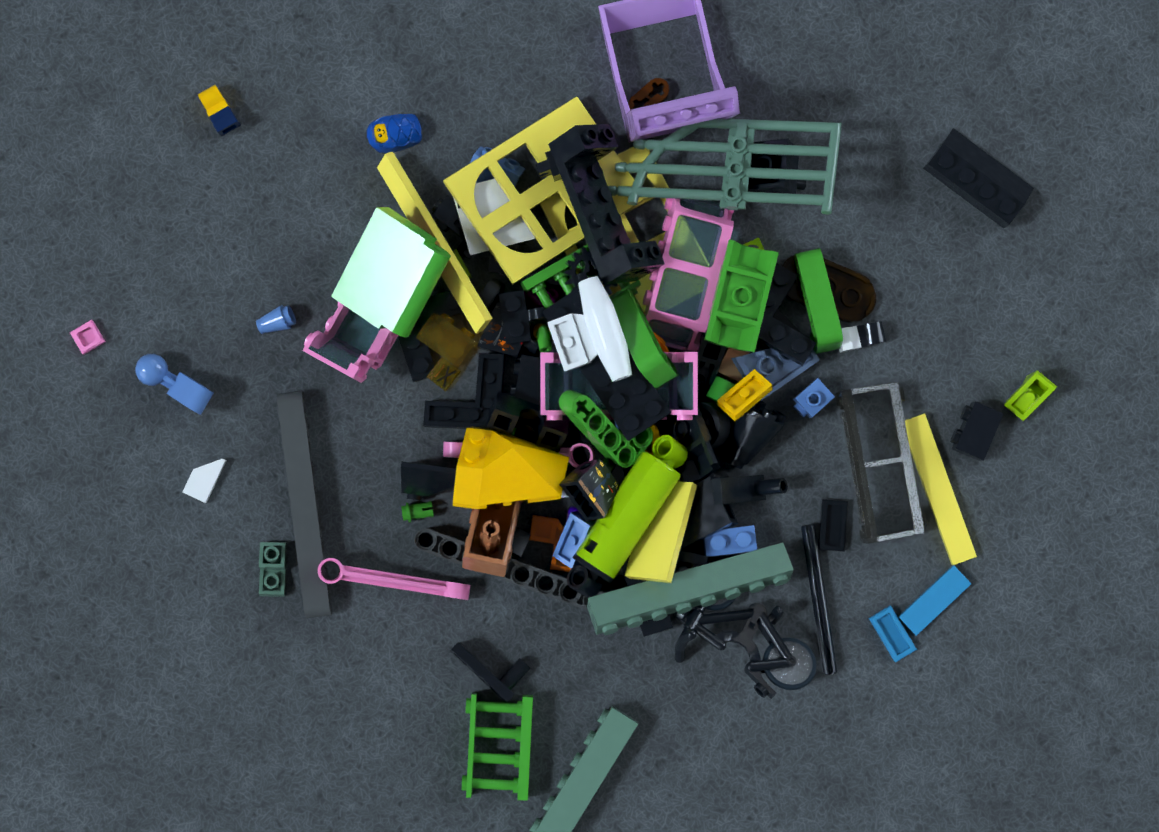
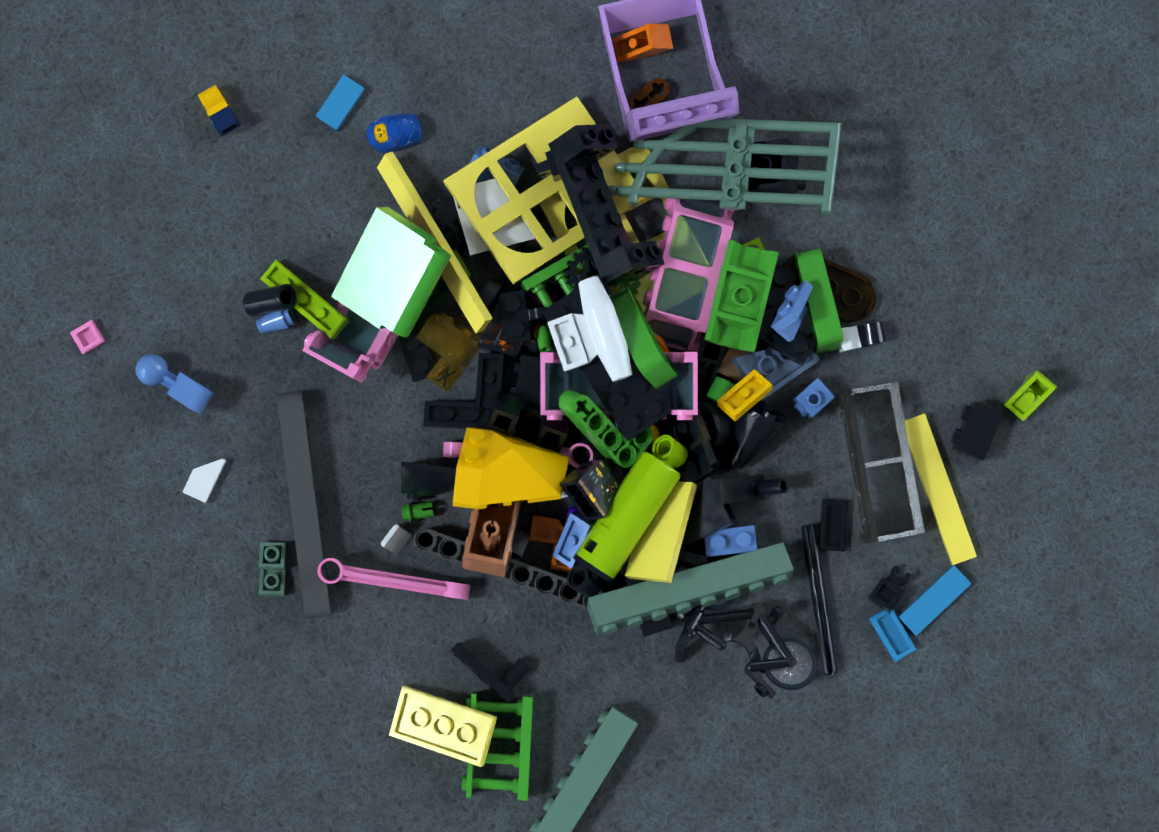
(270, 300): none -> black pin
(308, 301): none -> lime tile
(340, 102): none -> dark azure tile
(396, 539): none -> white slope
(443, 726): none -> light yellow tile
(643, 42): none -> orange slope
(792, 311): none -> medium blue bracket
(888, 593): none -> black plate
(979, 178): black slope -> none

